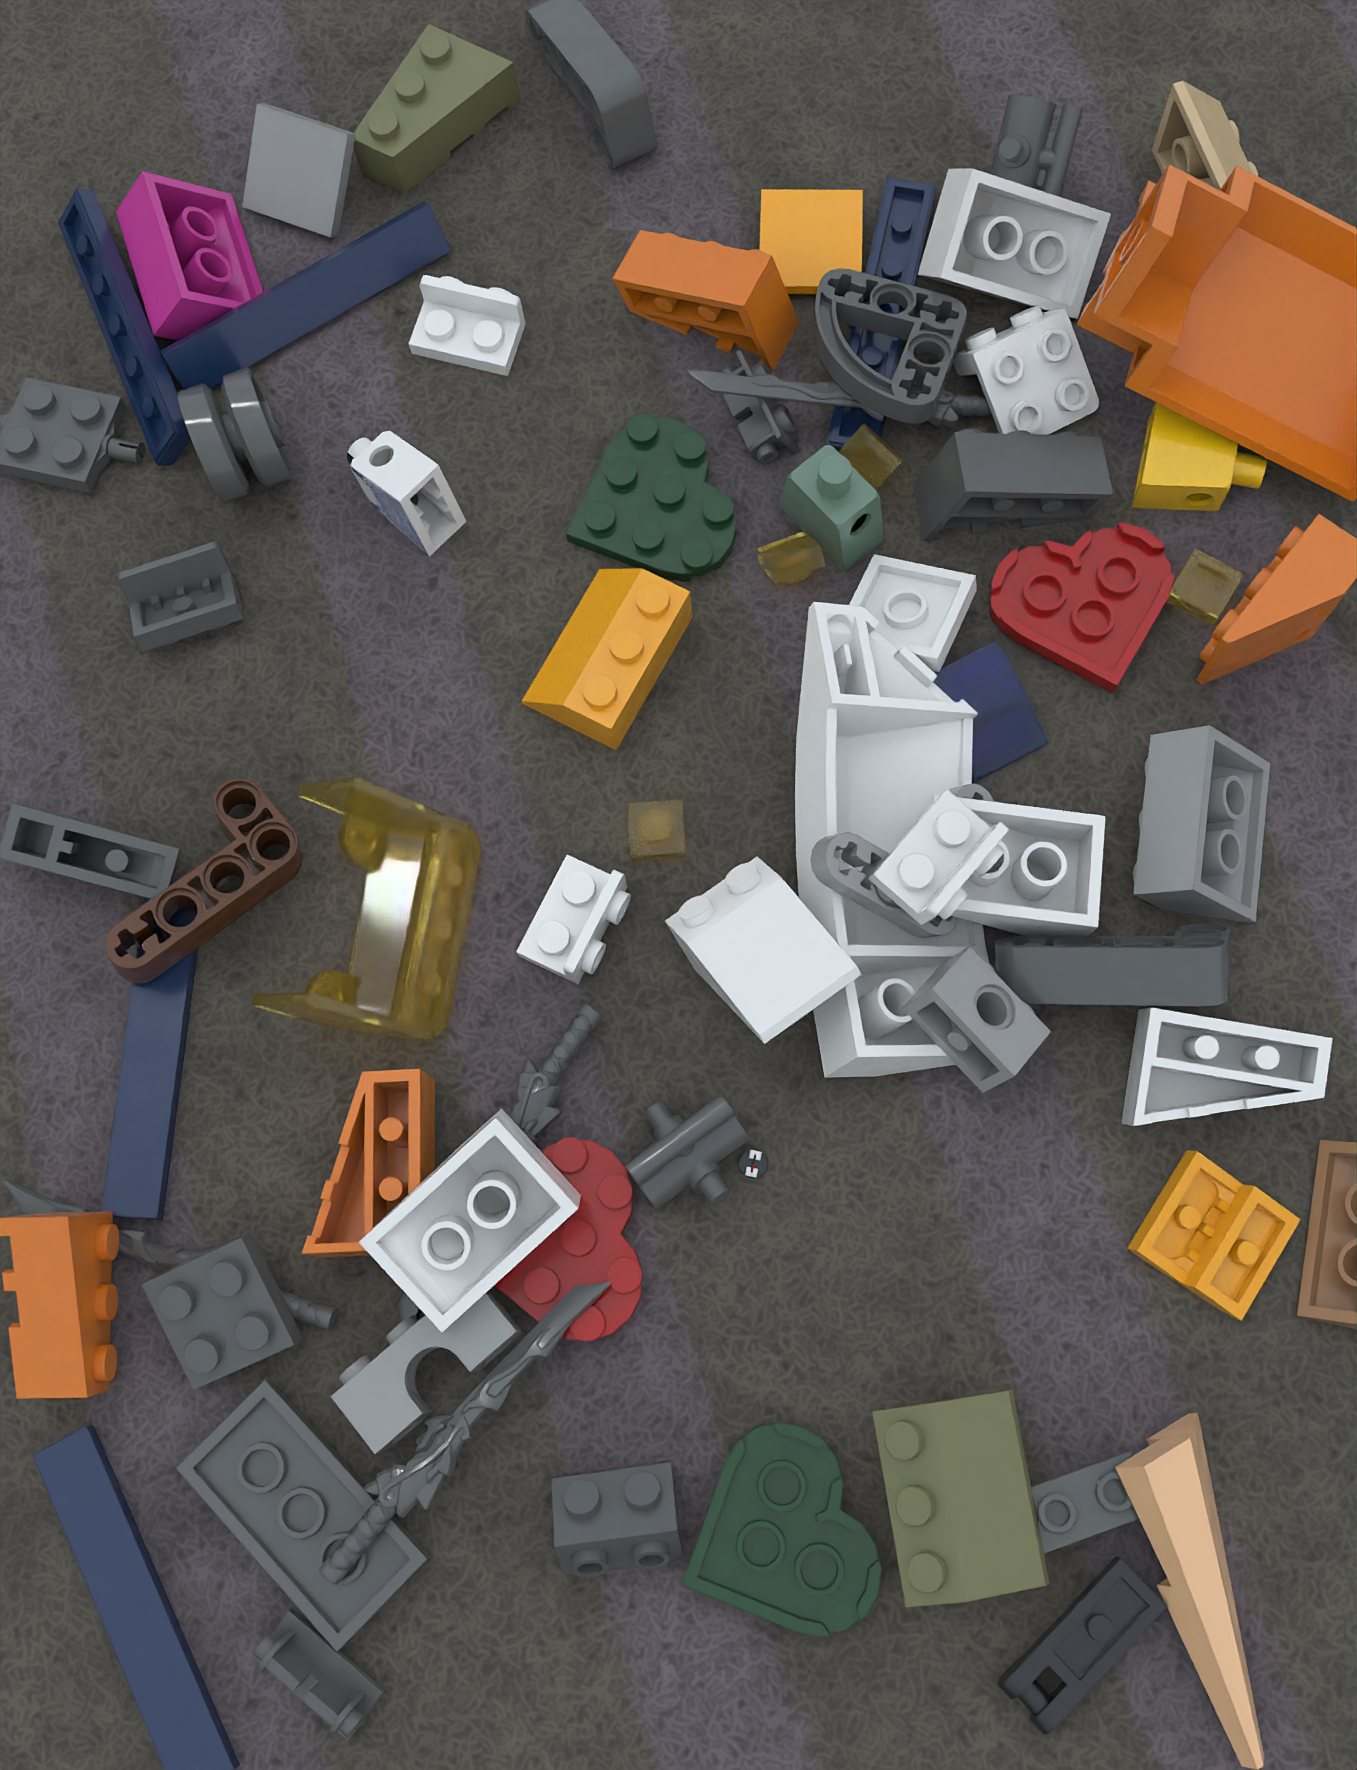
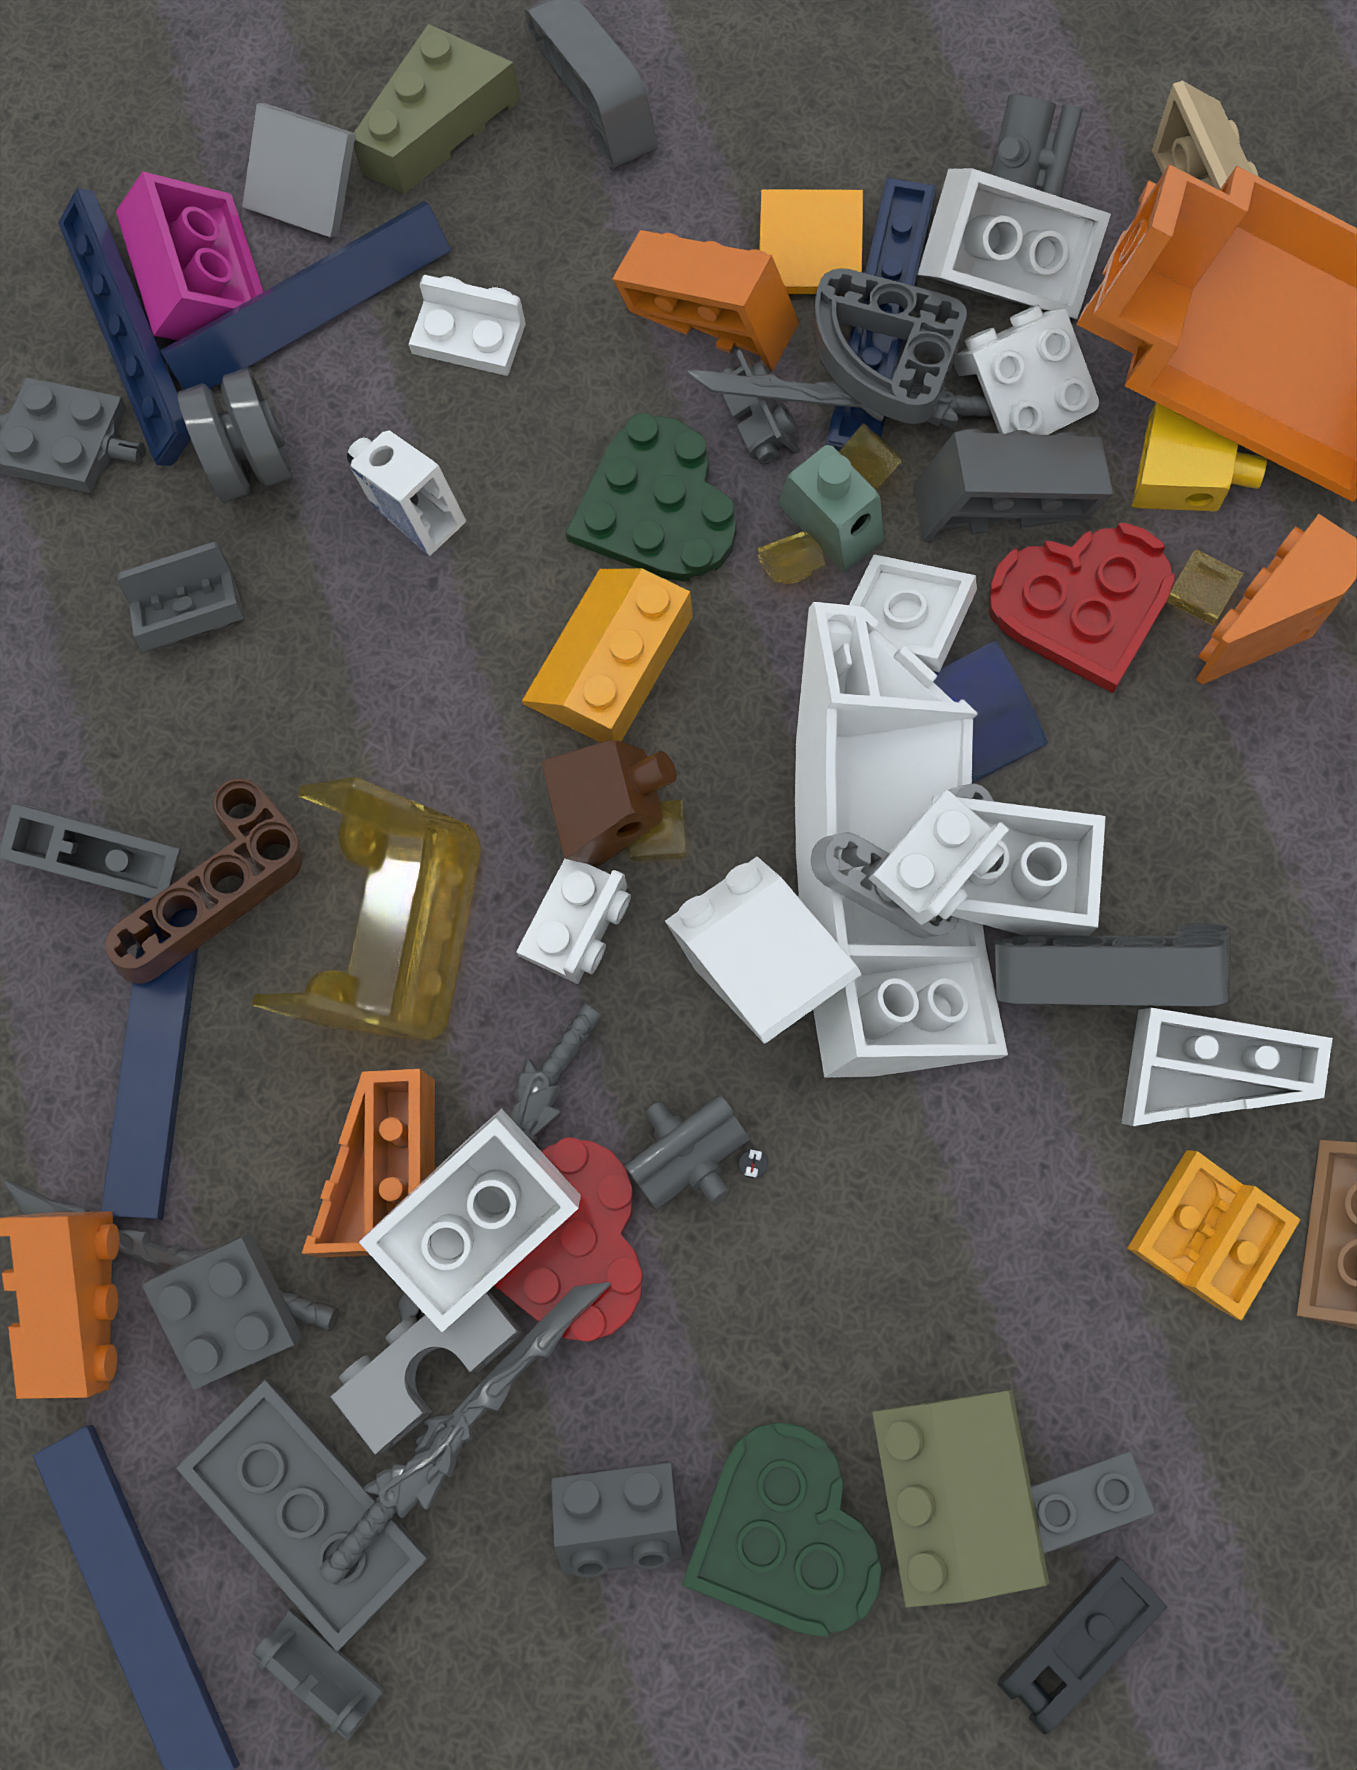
(605, 797): none -> reddish brown torso
(977, 1020): light grey brick -> none
(1179, 1514): light nougat wedge -> none
(1202, 825): light grey slope -> none

